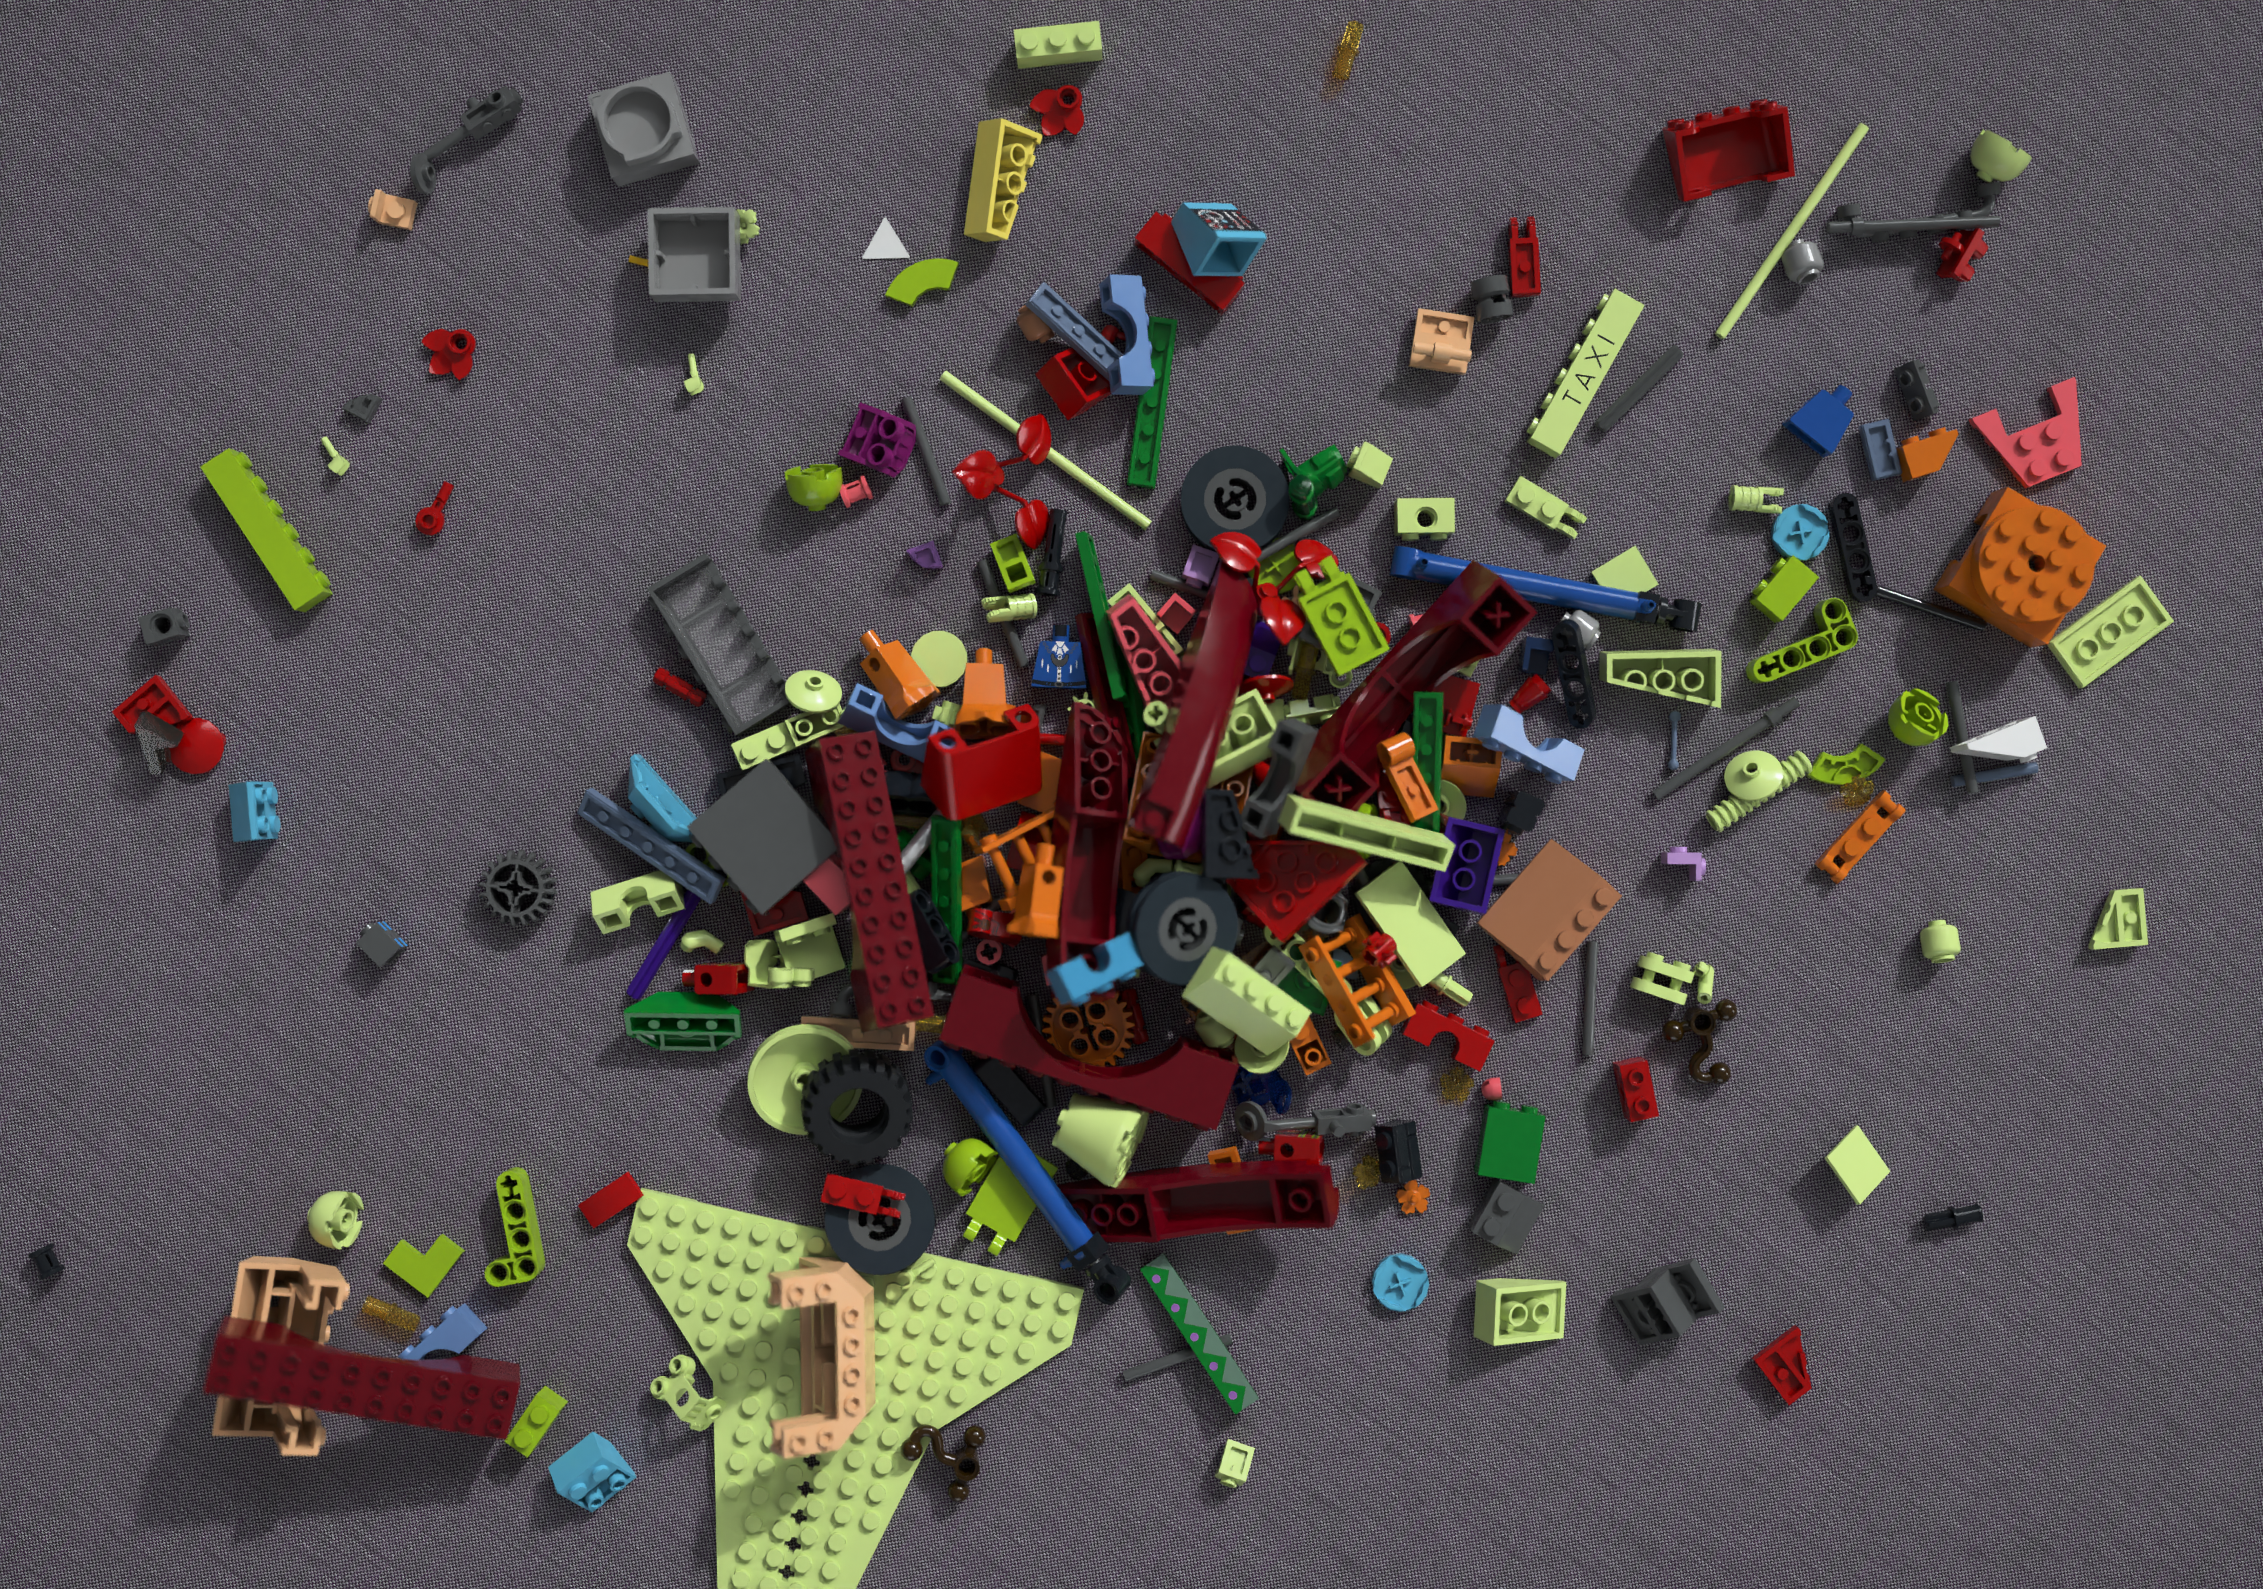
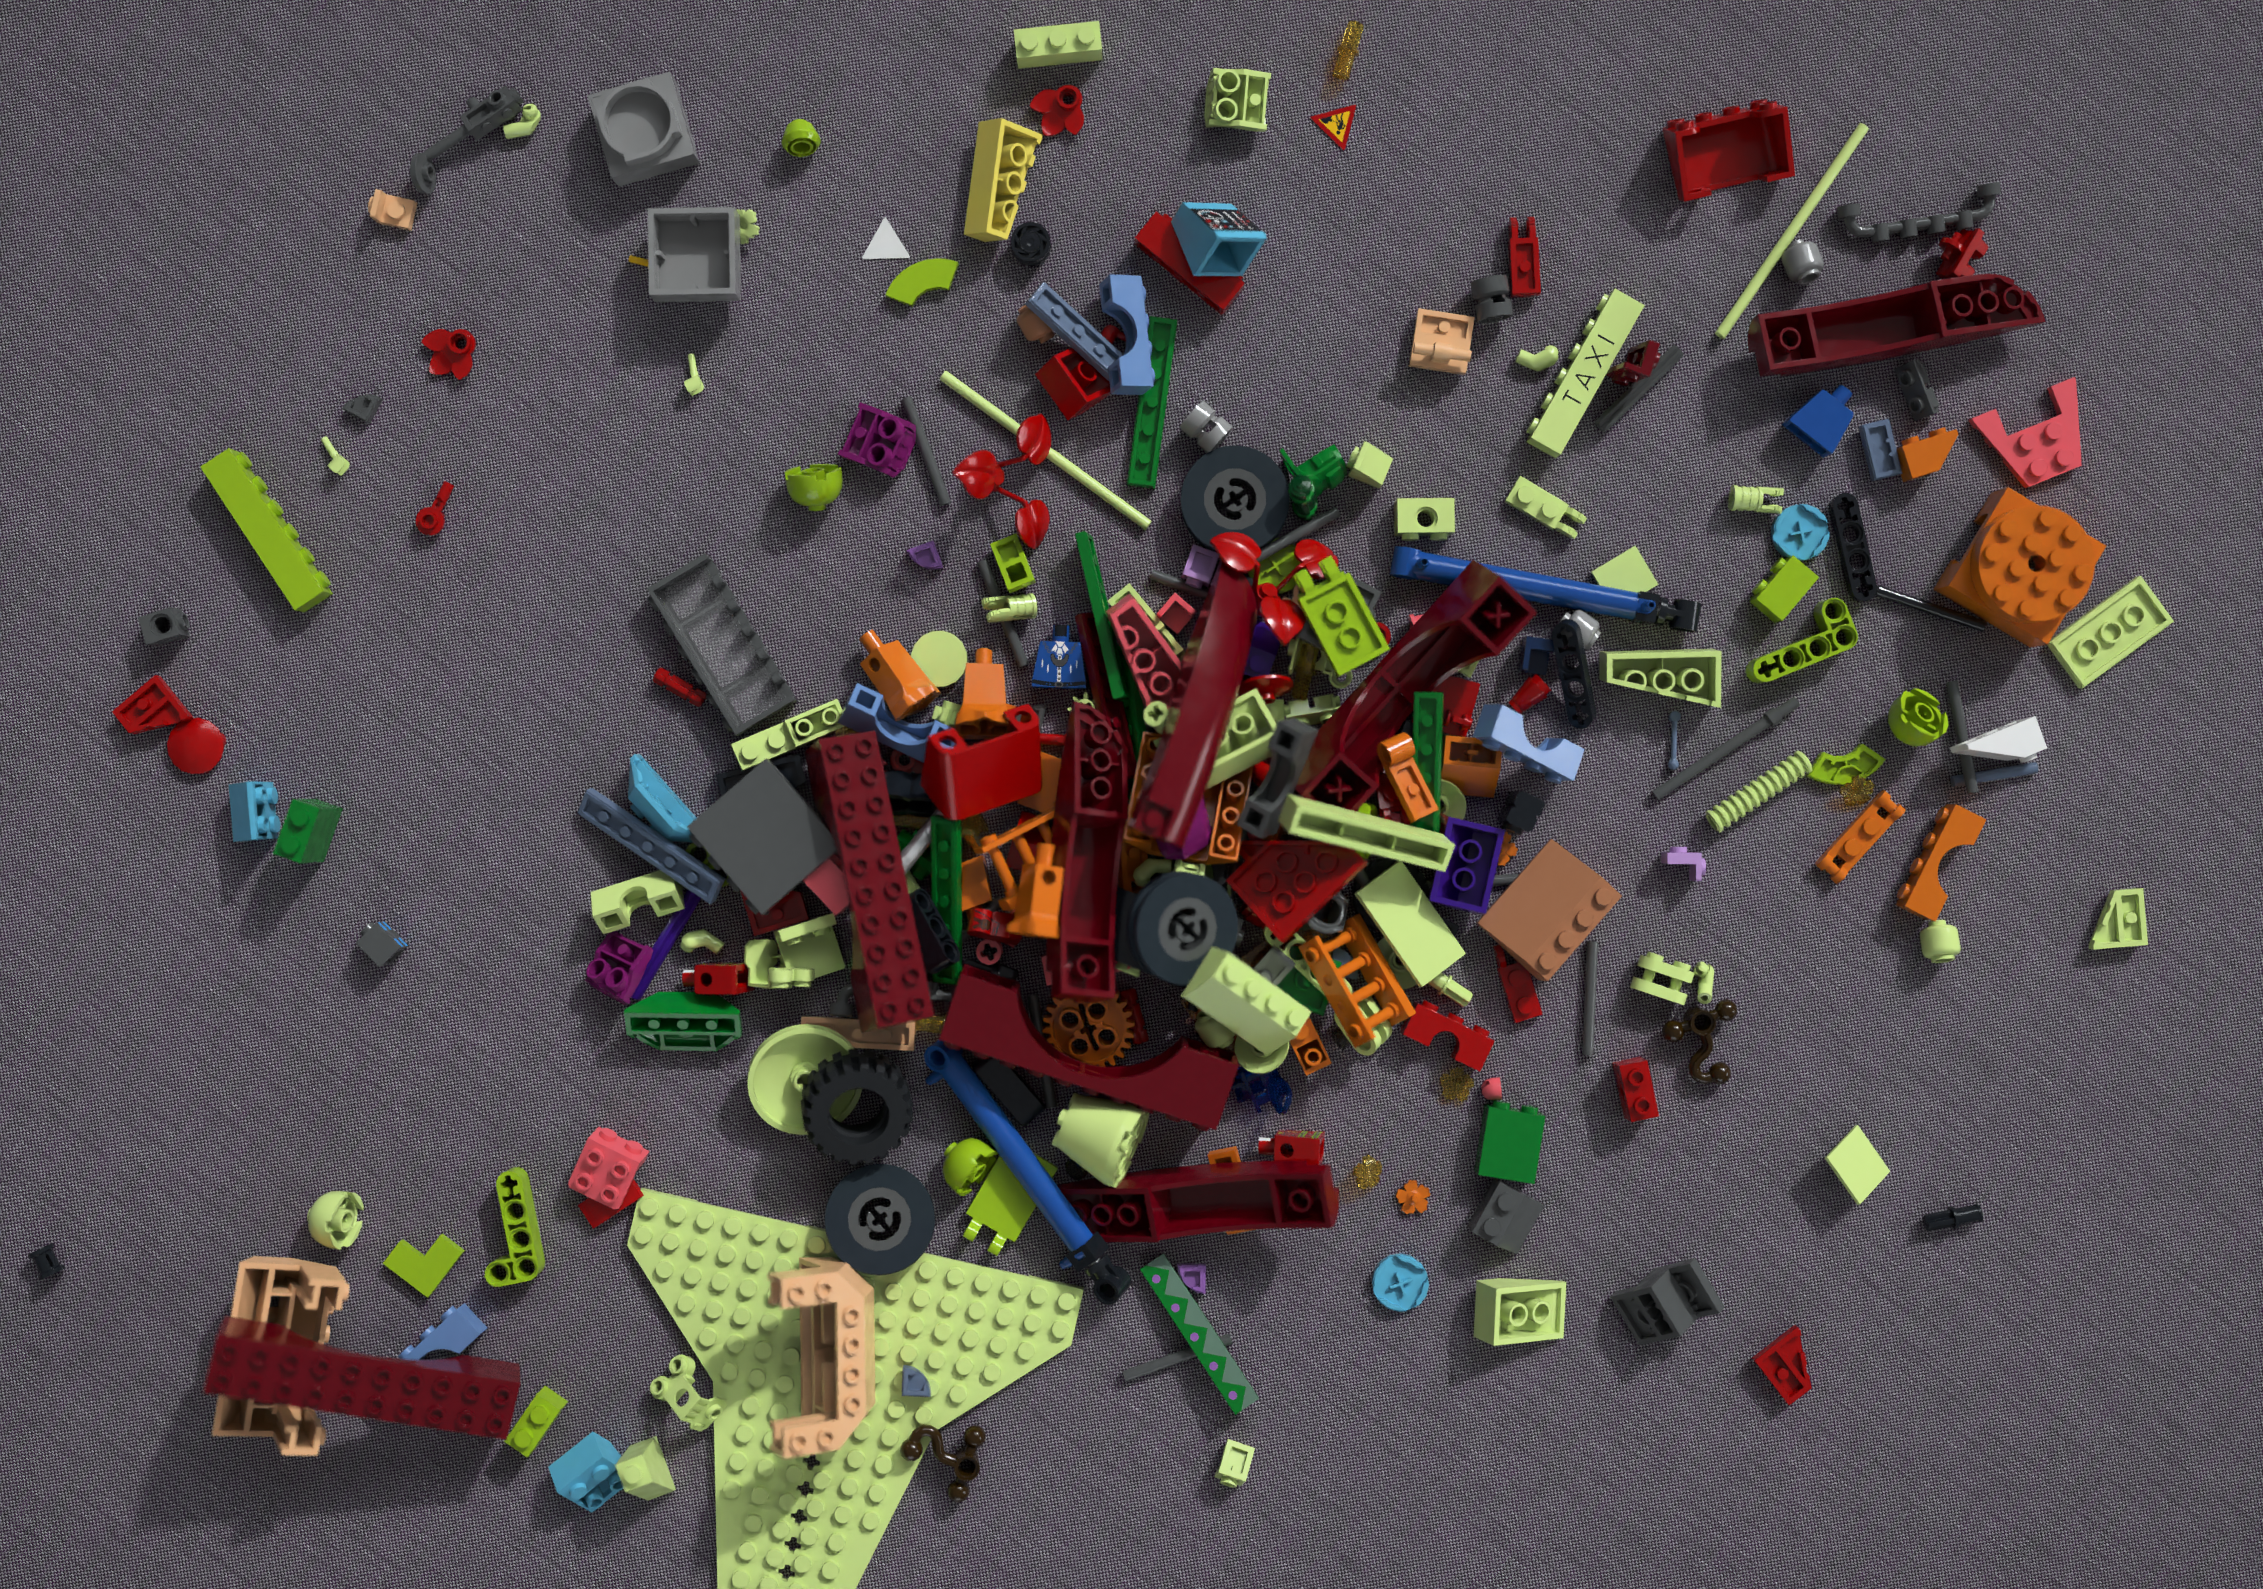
(155, 740): clear smoke slope -> none
(307, 830): none -> green brick
(391, 1313): clear yellow axle -> none
(517, 898): dark grey gear -> none
(526, 125): none -> yellowish green arm
(607, 1167): none -> coral bracket
(618, 967): none -> magenta slope
(645, 1470): none -> yellowish green slope
(800, 138): none -> lime cone
(813, 691): yellowish green dish -> none
(855, 491): coral bush -> none
(858, 1195): red hinge -> none
(913, 1273): yellowish green hand -> none
(915, 1383): none -> sand blue tile
(1030, 244): none -> black wheel
(1051, 566): black pin -> none
(1074, 979): dark azure arch -> none
(1193, 1276): none -> medium lavender tile
(1198, 420): none -> light grey wheel
(1222, 838): black wing -> none
(1242, 97): none -> yellowish green slope
(1336, 124): none -> sticker
(1352, 1120): dark grey piece -> none
(1379, 950): red gear -> none
(1398, 1151): black brick -> none
(1540, 360): none -> yellowish green arm
(1638, 364): none -> dark red bracket
(1753, 785): yellowish green dish -> none
(1858, 226): dark grey bar -> none
(1890, 324): none -> dark red slope
(1923, 892): none -> orange arch
(1997, 158): yellowish green cylinder -> none

